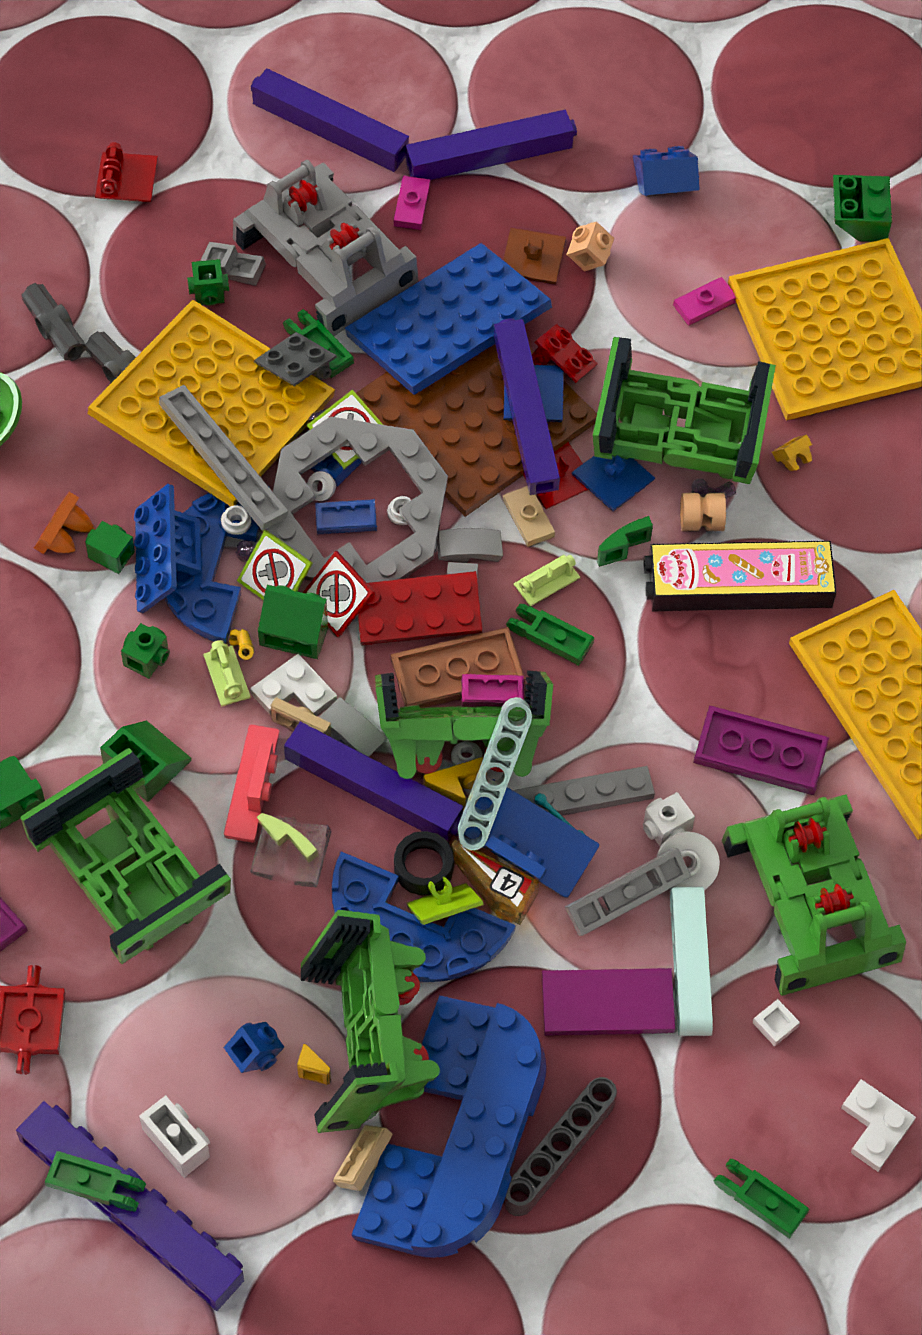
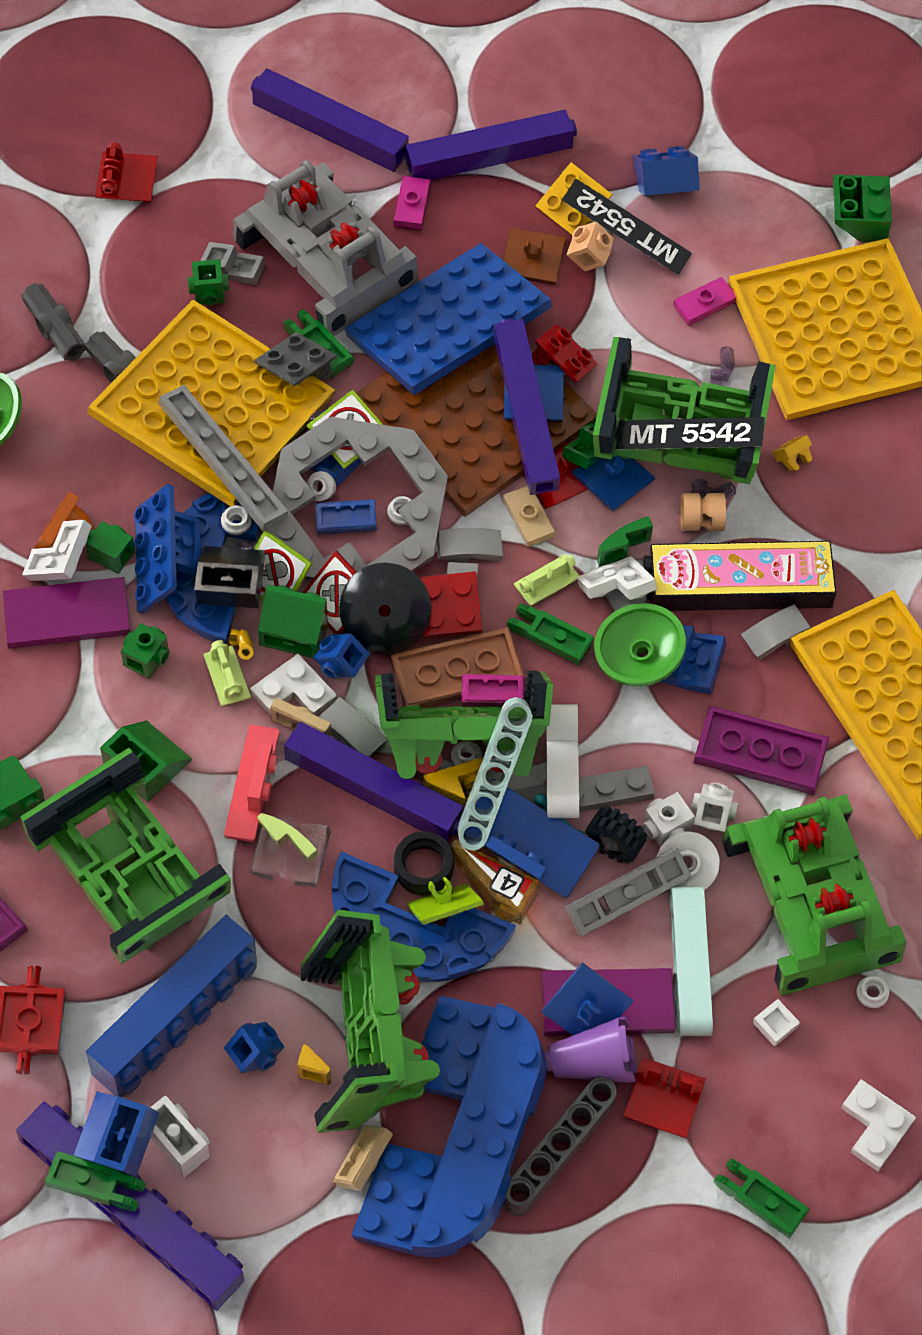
(62, 559): none -> white plate
(66, 612): none -> magenta tile
(116, 1133): none -> blue slope
(172, 1007): none -> blue brick
(229, 577): none -> black slope
(341, 656): none -> blue brick
(390, 586): none -> black dish
(561, 212): none -> yellow hinge
(563, 762): none -> white beam
(582, 450): none -> green slope
(586, 1001): none -> blue piece
(595, 1054): none -> medium lavender cone
(616, 834): none -> black wheel
(623, 575): none -> white plate
(626, 226): none -> black sticker
(636, 631): none -> bright green dish
(664, 1097): none -> red hinge
(690, 433): none -> black sticker
(700, 662): none -> blue slope
(711, 816): none -> white brick
(727, 366): none -> clear purple arm
(775, 631): none -> light grey slope
(872, 983): none -> white plate

